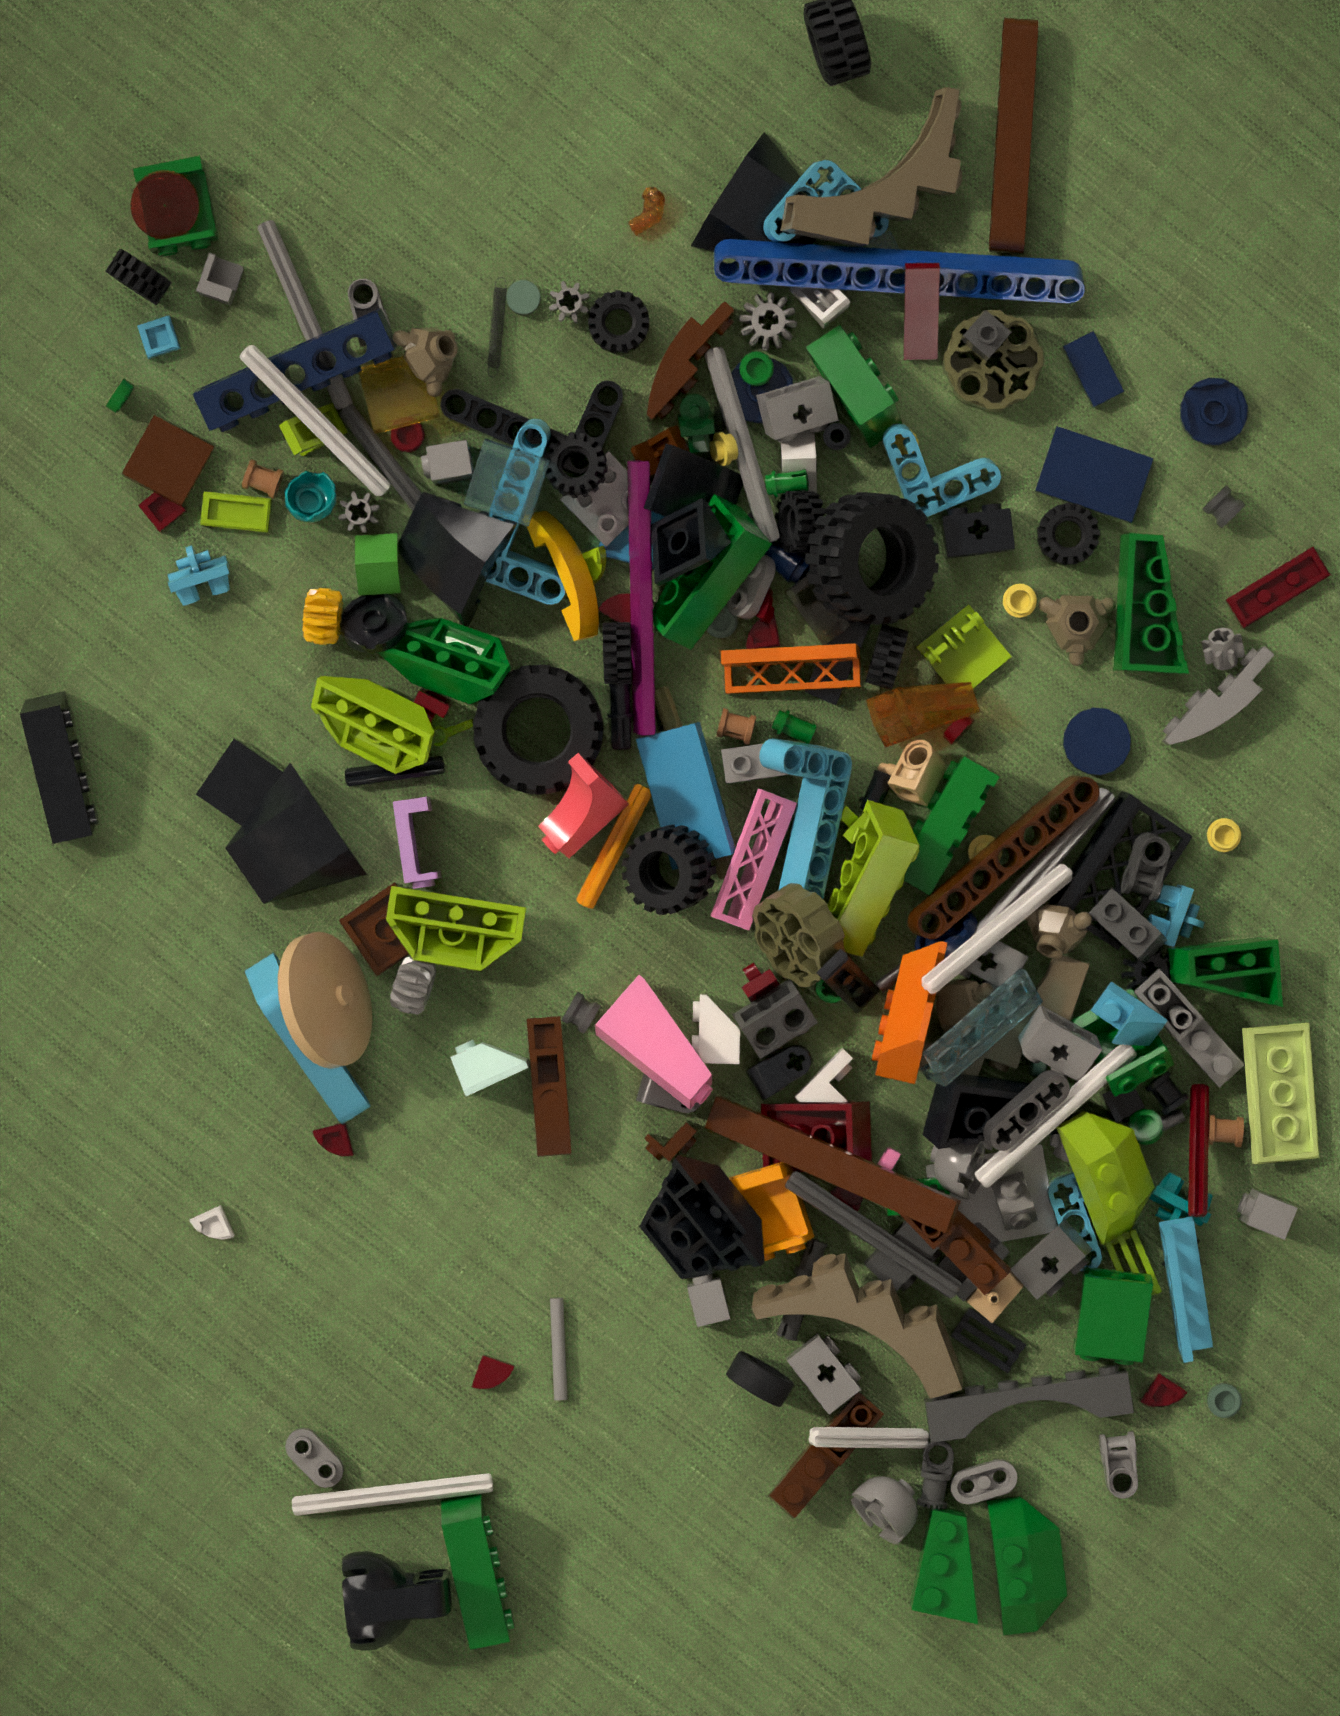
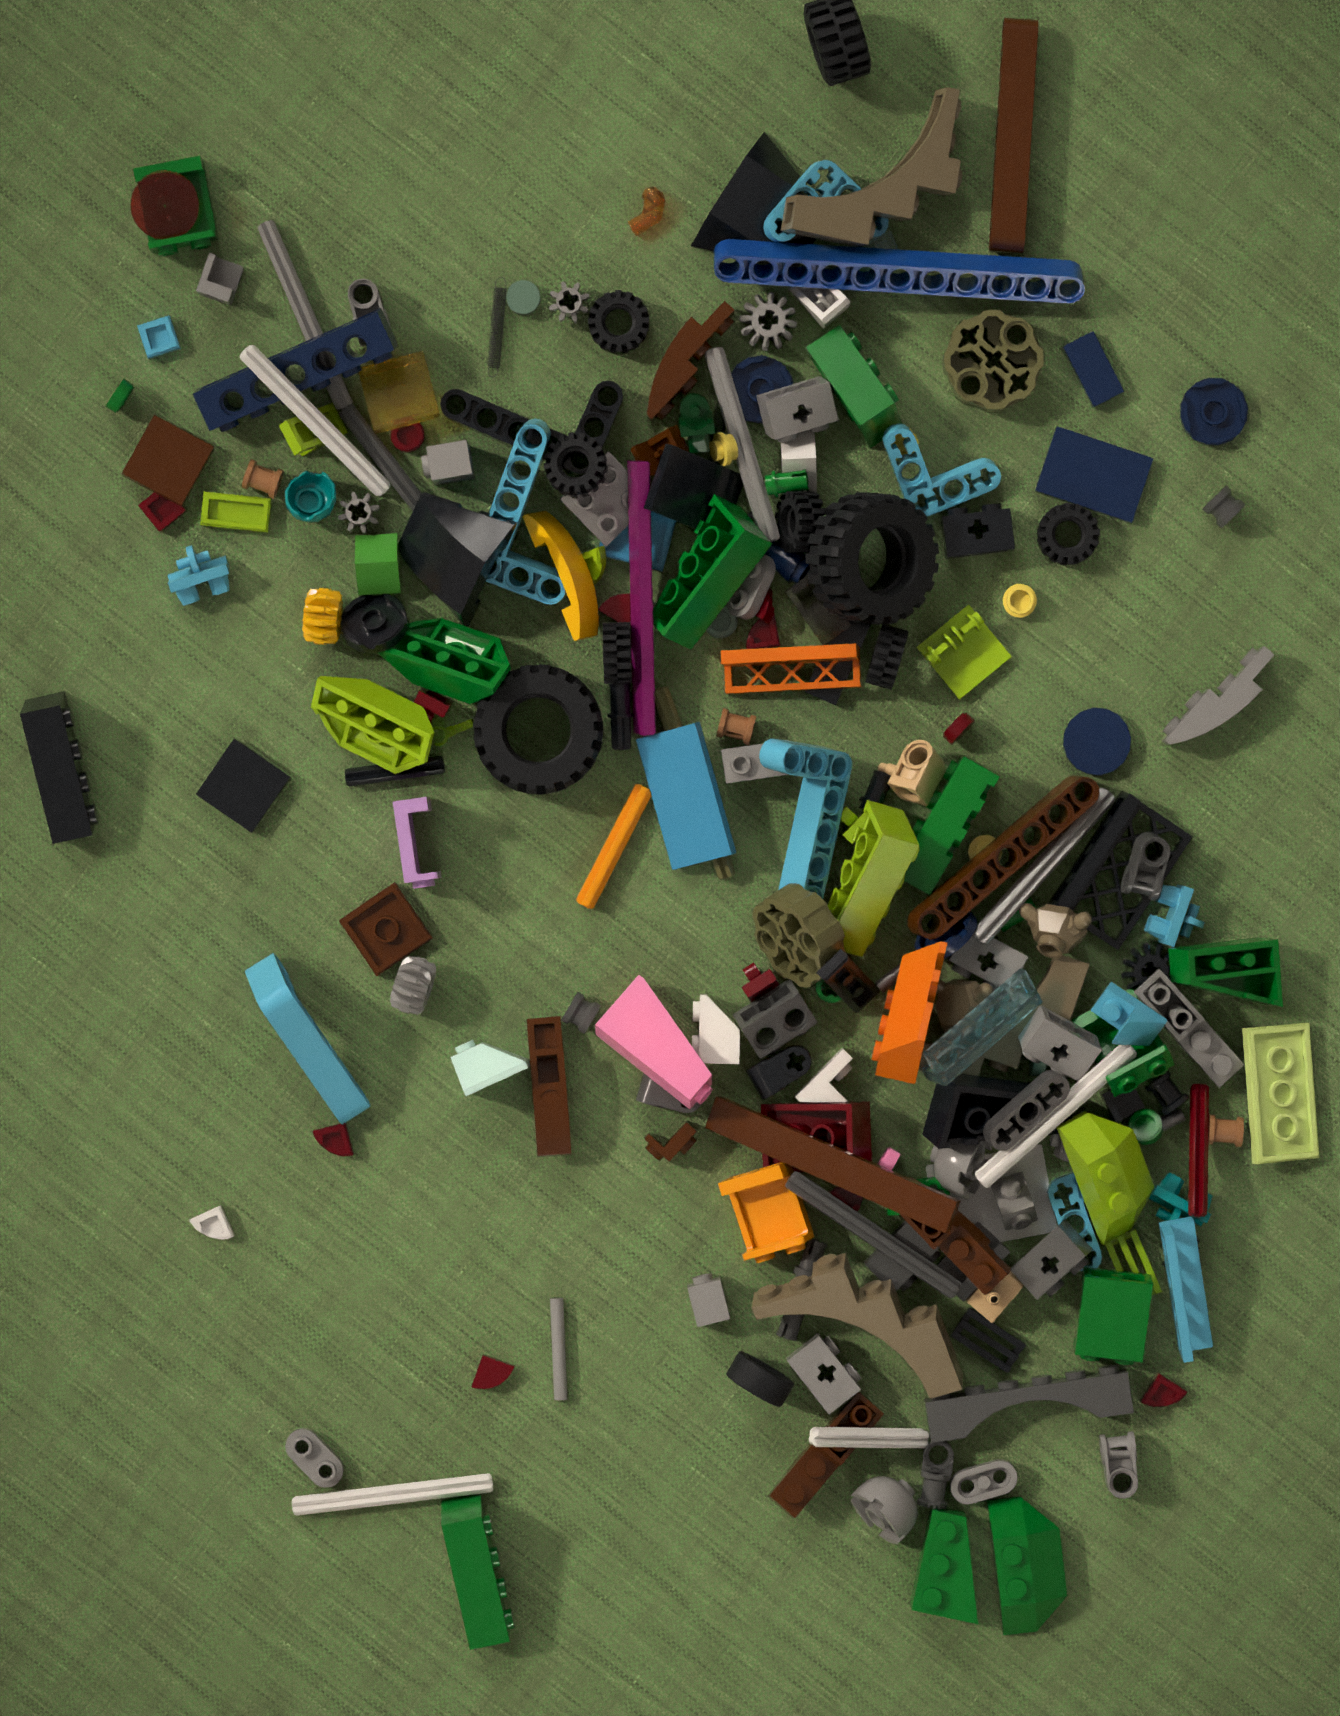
(138, 276): black tyre -> none
(291, 844): black wedge -> none
(325, 1000): tan dish -> none
(385, 1598): black piece -> none
(428, 354): dark tan rock -> none
(453, 928): lime wedge -> none
(506, 482): clear light blue tile -> none
(583, 810): coral arch -> none
(645, 876): black tyre -> none
(686, 541): black slope -> none
(703, 1221): black wedge -> none
(756, 369): green tile -> none
(758, 861): bright pink fence -> none
(793, 726): green pin -> none
(843, 431): black pin -> none
(919, 709): clear orange slope -> none
(921, 311): dark red tile -> none
(986, 335): dark grey brick -> none
(996, 929): white axle -> none
(1077, 622): dark tan rock -> none
(1128, 926): dark grey brick -> none
(1146, 611): green wedge -> none
(1223, 648): light grey gear -> none
(1223, 835): light yellow plate -> none
(1224, 1400): sand green tile -> none
(1266, 1213): light grey brick -> none
(1277, 587): dark red tile -> none

